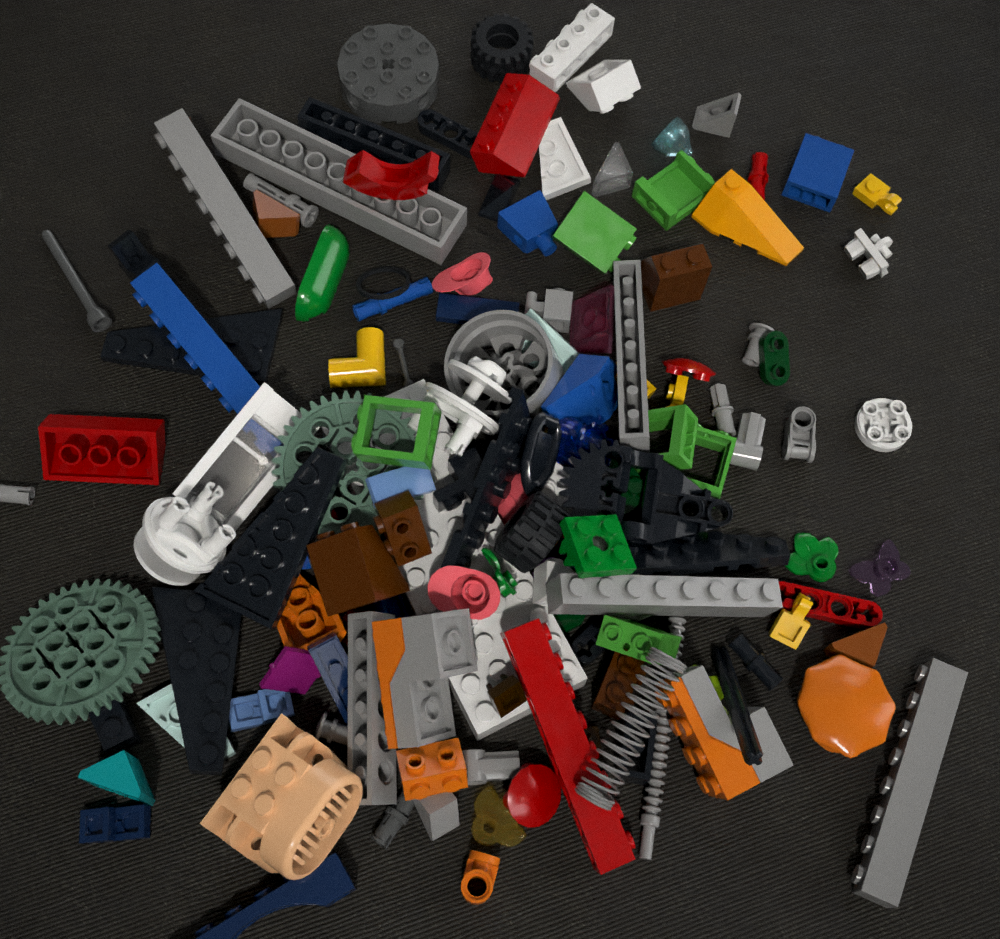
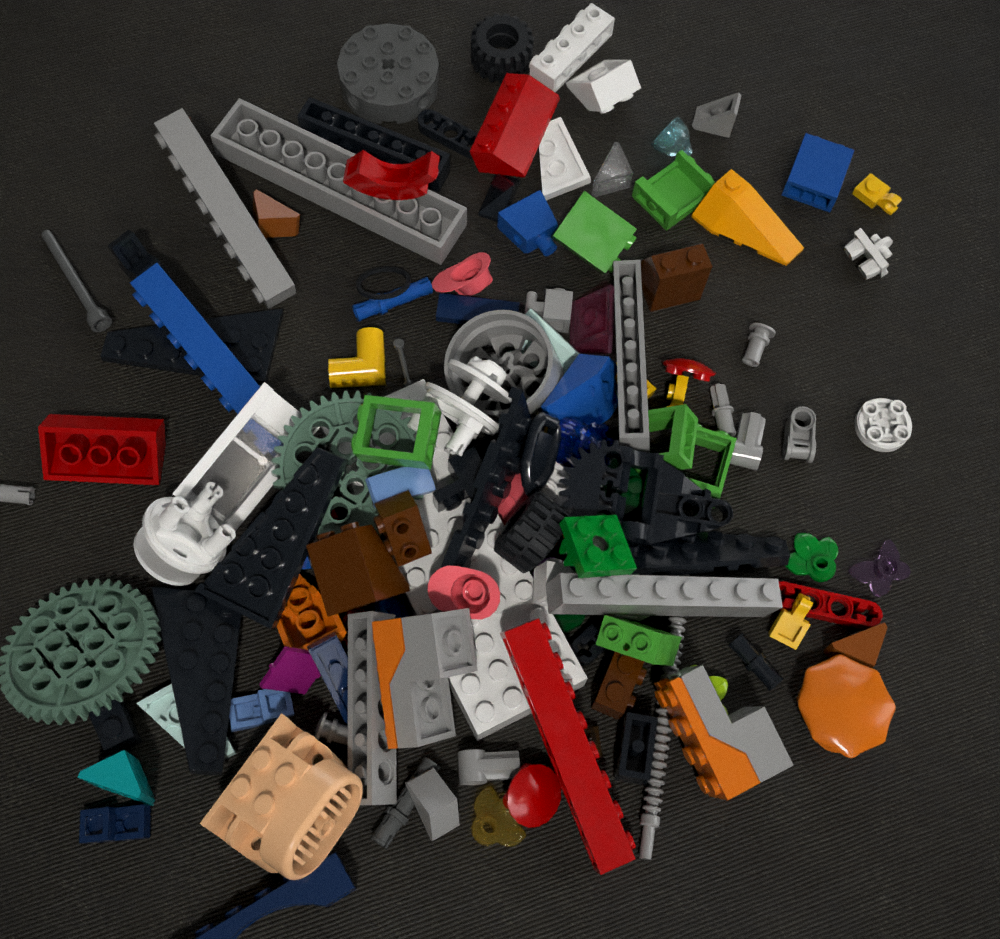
(307, 212): light grey pin -> none
(322, 274): green brick -> none
(432, 769): orange brick -> none
(479, 866): orange piece -> none
(504, 580): green plate -> none
(506, 695): dark brown tile -> none
(604, 799): light grey piece -> none
(737, 706): black axle -> none
(758, 176): red pin -> none
(773, 358): dark green plate -> none
(909, 784): light grey brick -> none

